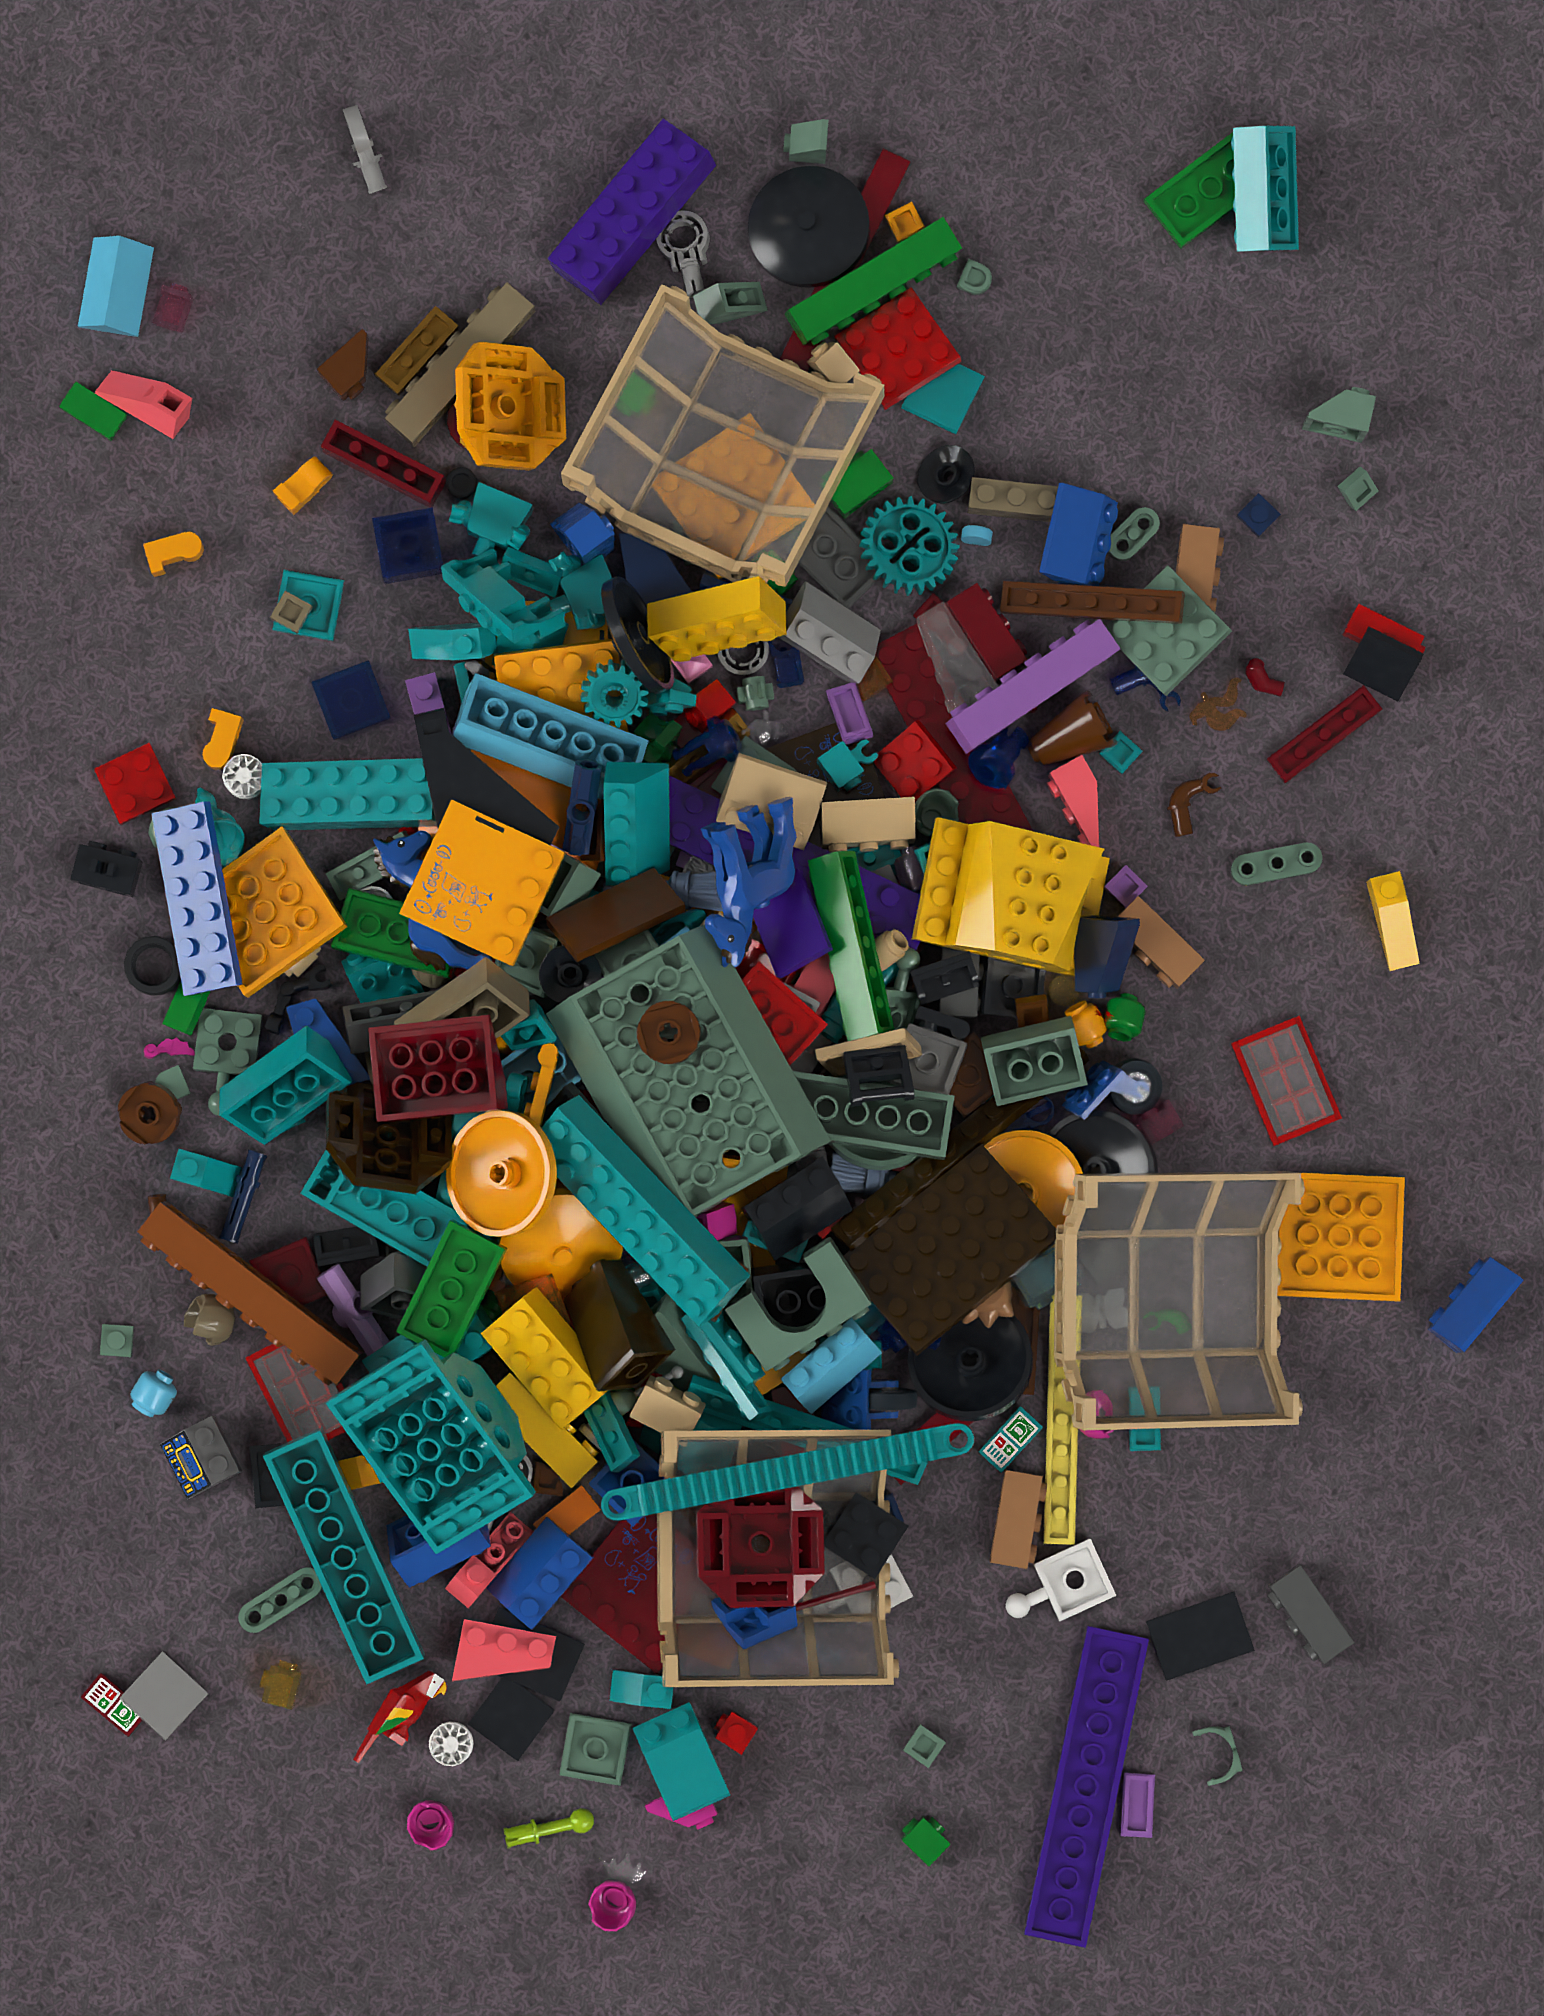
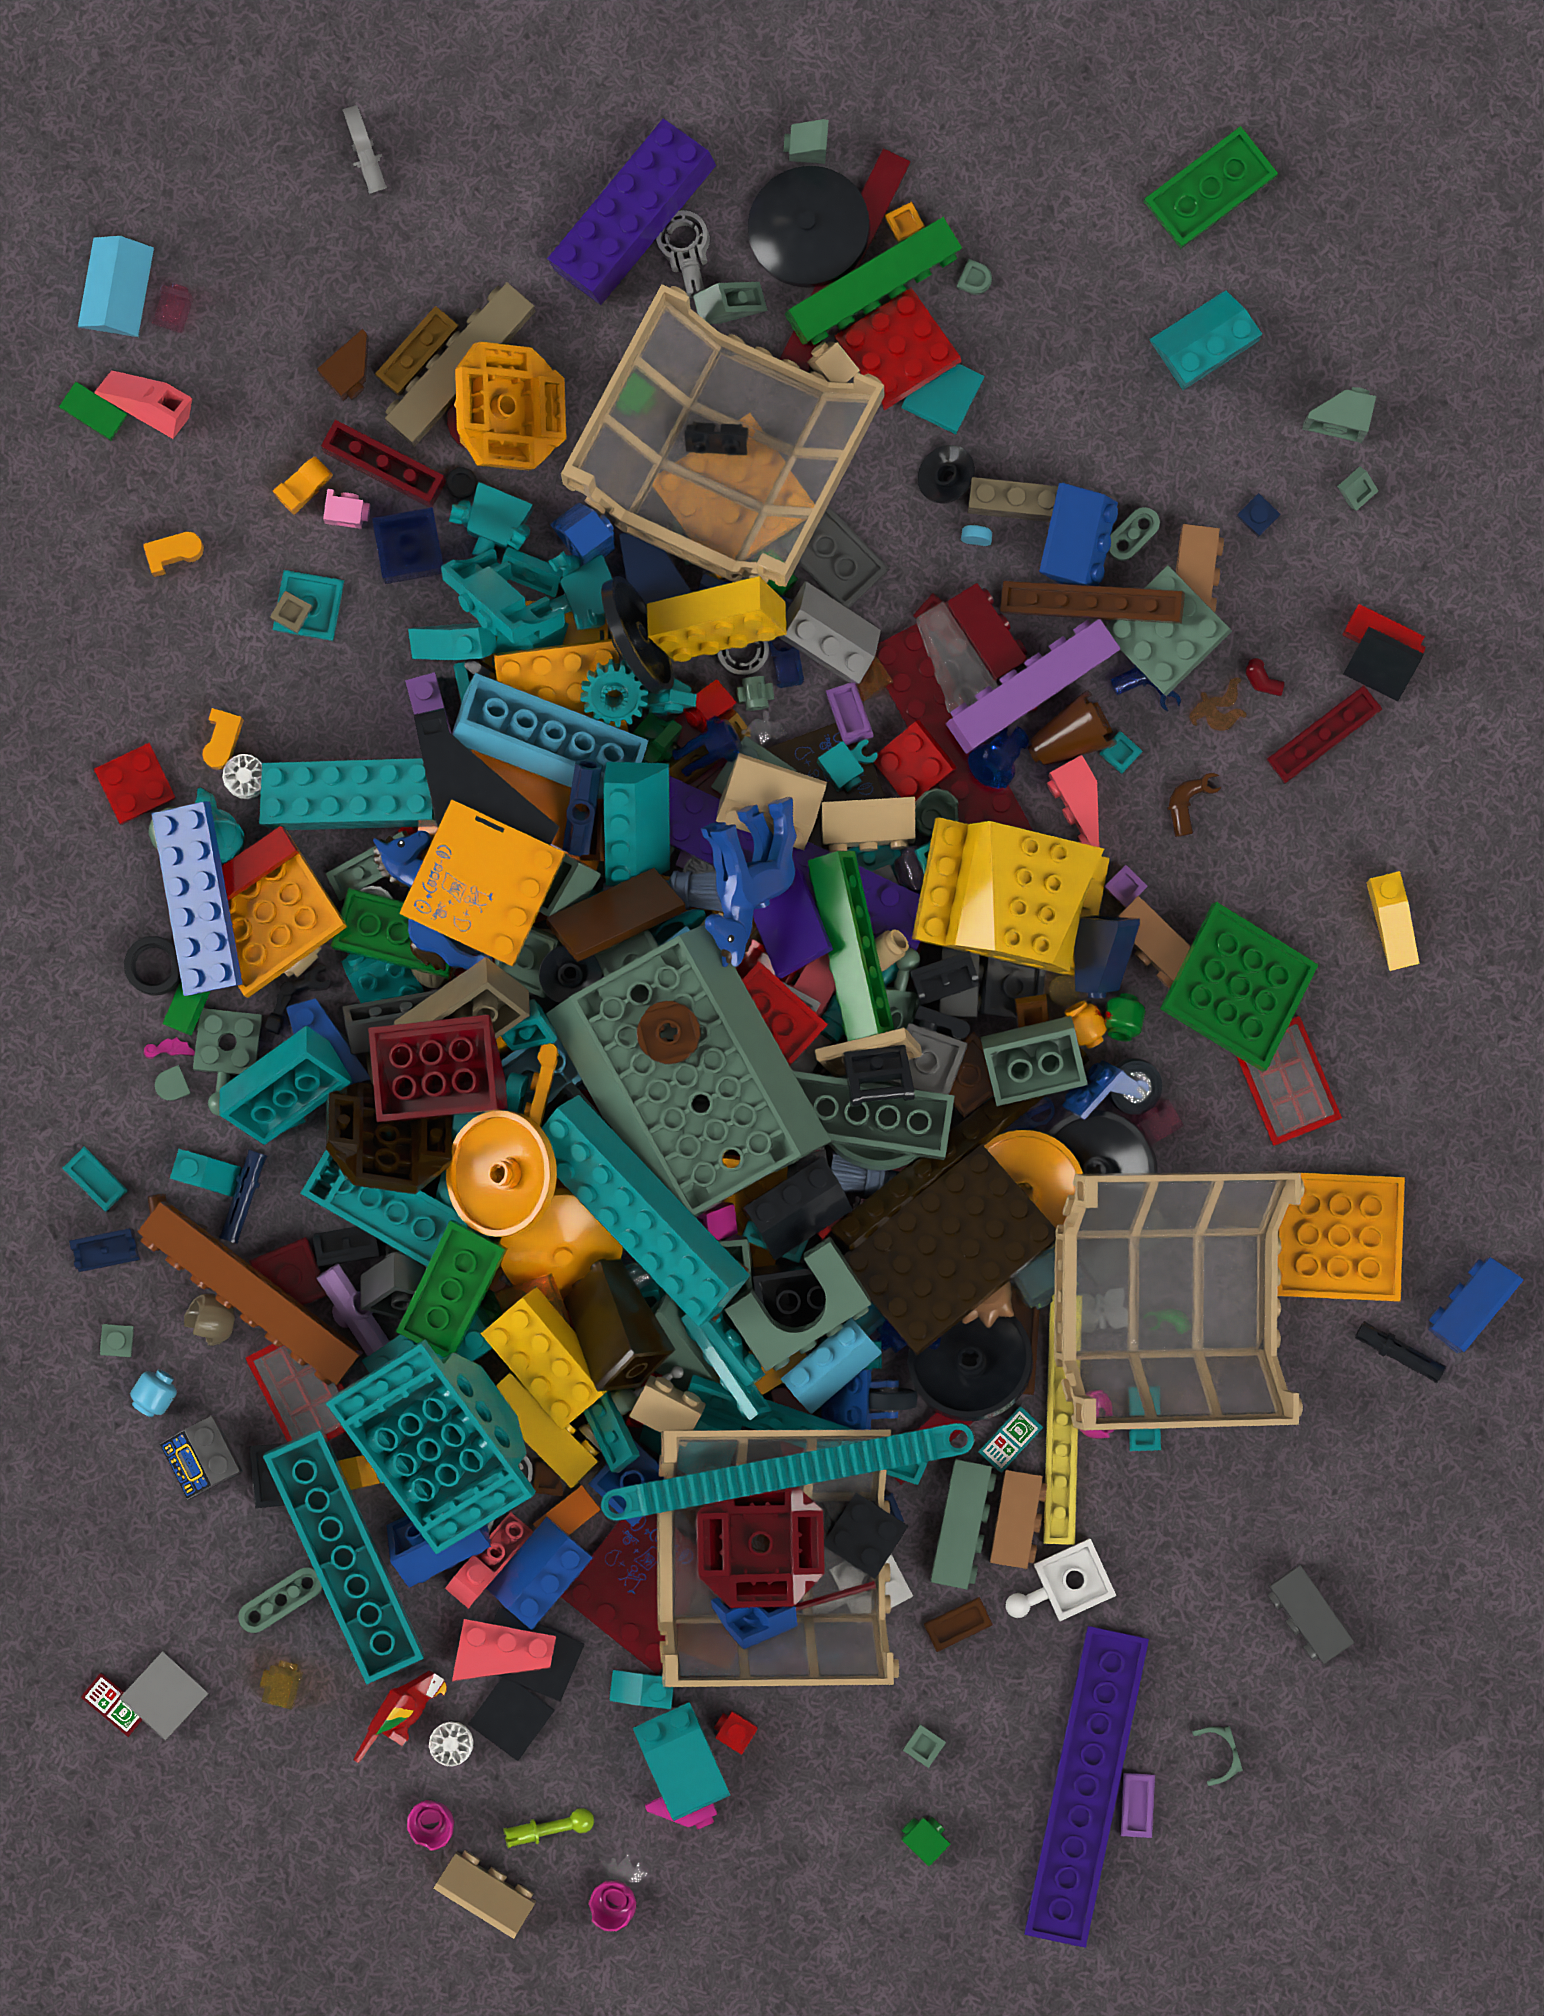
(95, 1179): none -> teal tile
(104, 1250): none -> dark blue hinge
(106, 869): black brick -> none
(132, 1116): reddish brown plate -> none
(258, 861): none -> red tile
(345, 510): none -> bright pink brick
(351, 700): clear blue tile -> none
(485, 1893): none -> tan slope
(595, 1749): sand green tile -> none
(693, 668): bright pink tile -> none
(703, 439): none -> black hinge
(860, 483): green brick -> none
(928, 565): teal gear -> none
(958, 1624): none -> reddish brown tile
(961, 1524): none -> sand green brick
(1200, 1635): black tile -> none
(1206, 339): none -> teal slope
(1239, 986): none -> green plate
(1264, 871): sand green plate -> none
(1265, 188): slope -> none
(1388, 1345): none -> black pin

